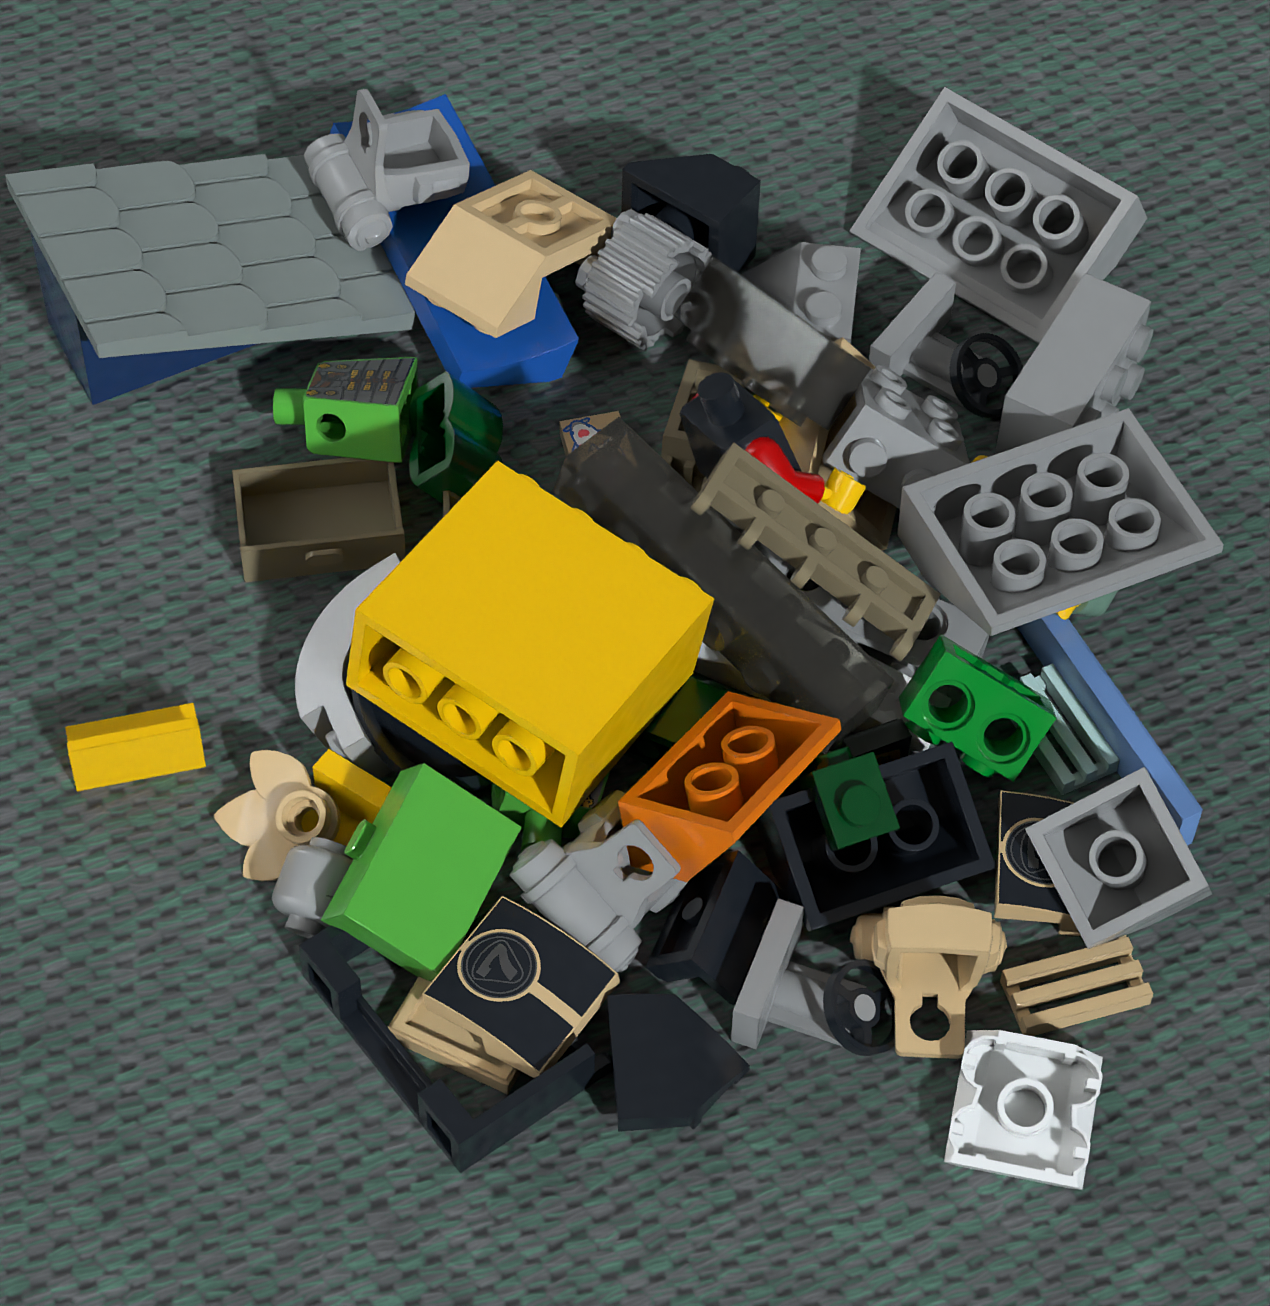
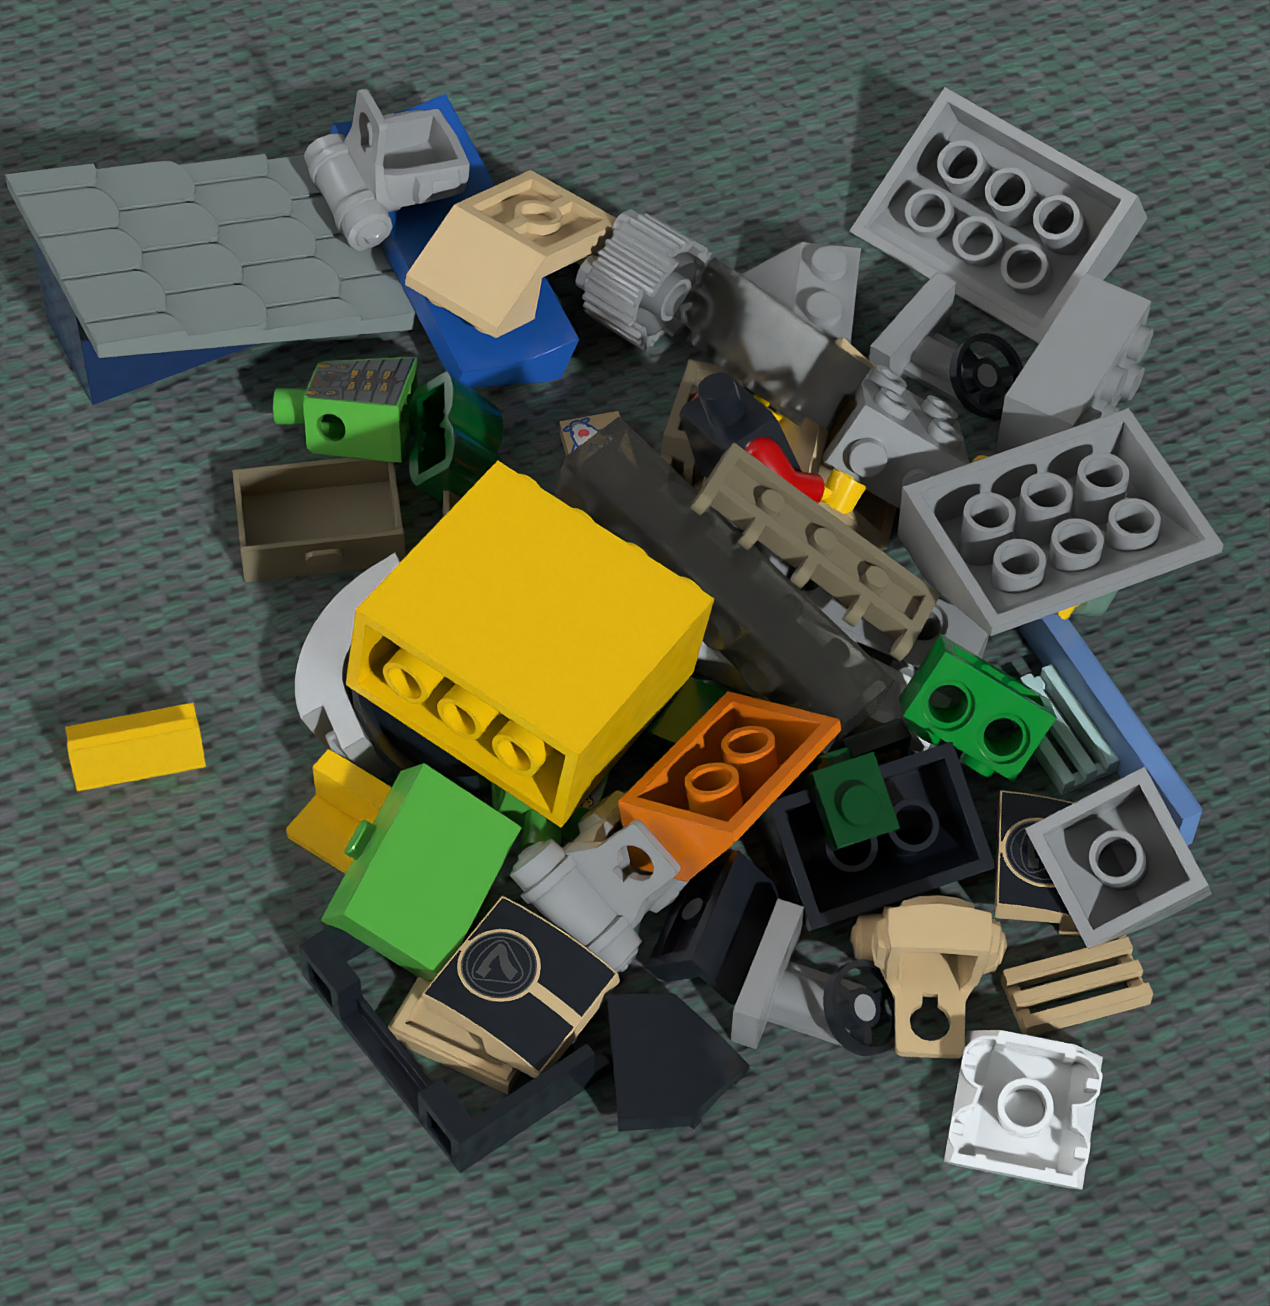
(272, 814): tan plate -> none
(309, 883): light grey head -> none
(701, 200): black slope -> none

